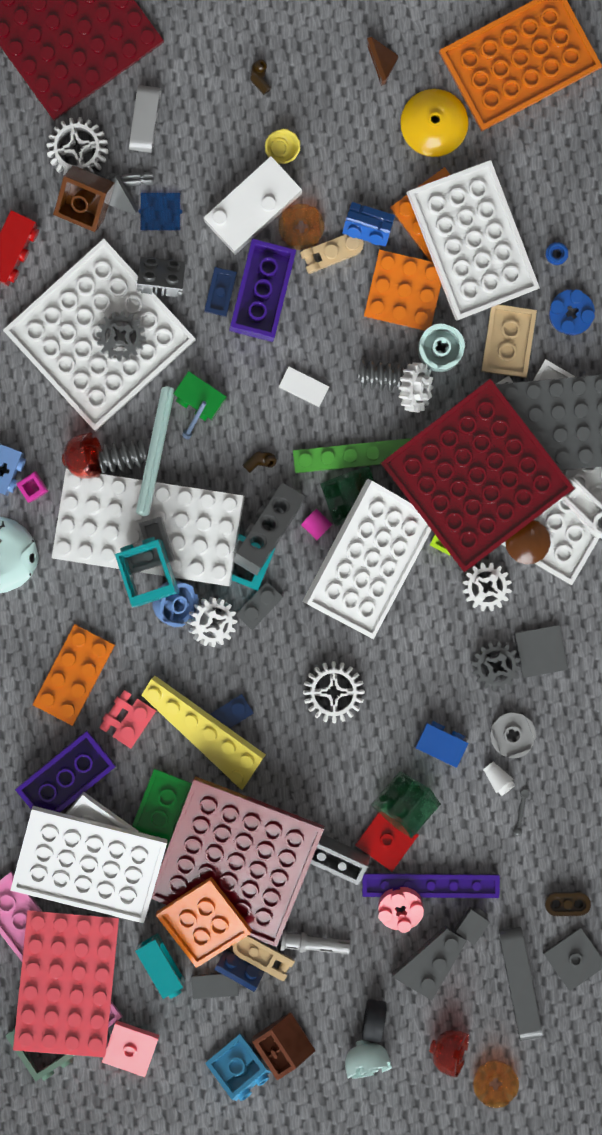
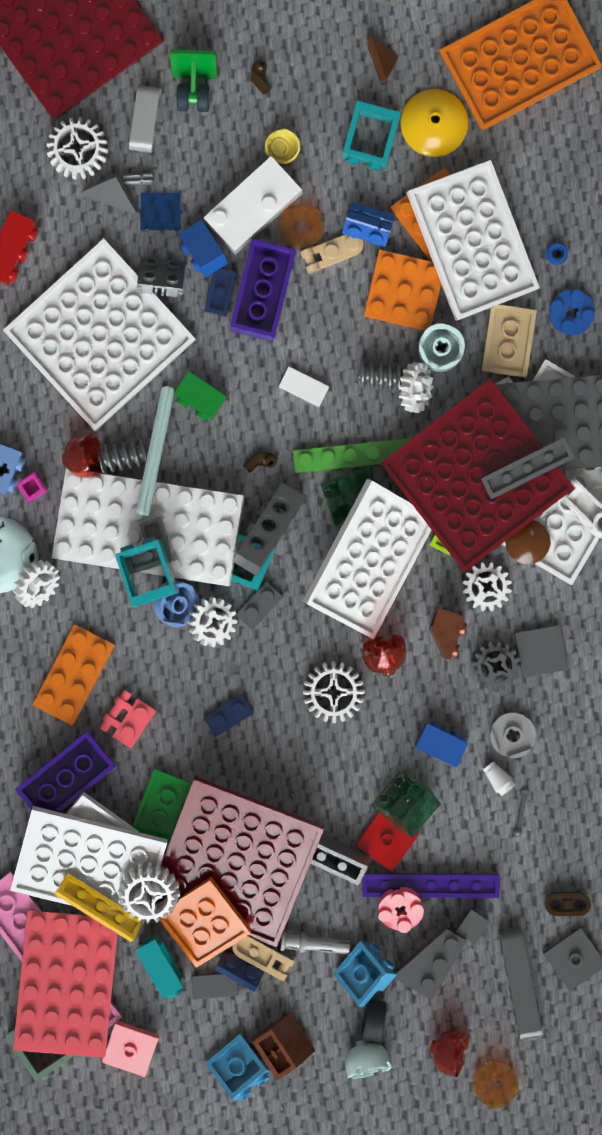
(36, 583): none -> white gear
(83, 198): reddish brown brick -> none
(98, 907): none -> yellow plate
(113, 344): dark grey gear -> none
(140, 901): none -> white gear
(187, 433): sand blue piece -> none
(193, 65): none -> green plate
(202, 248): none -> blue brick
(216, 741): light yellow wing -> none
(316, 524): dark pink brick -> none
(365, 972): none -> dark azure plate
(377, 113): none -> teal window
(384, 656): none -> clear red cylinder
(446, 630): none -> copper slope
(527, 468): none -> dark grey plate

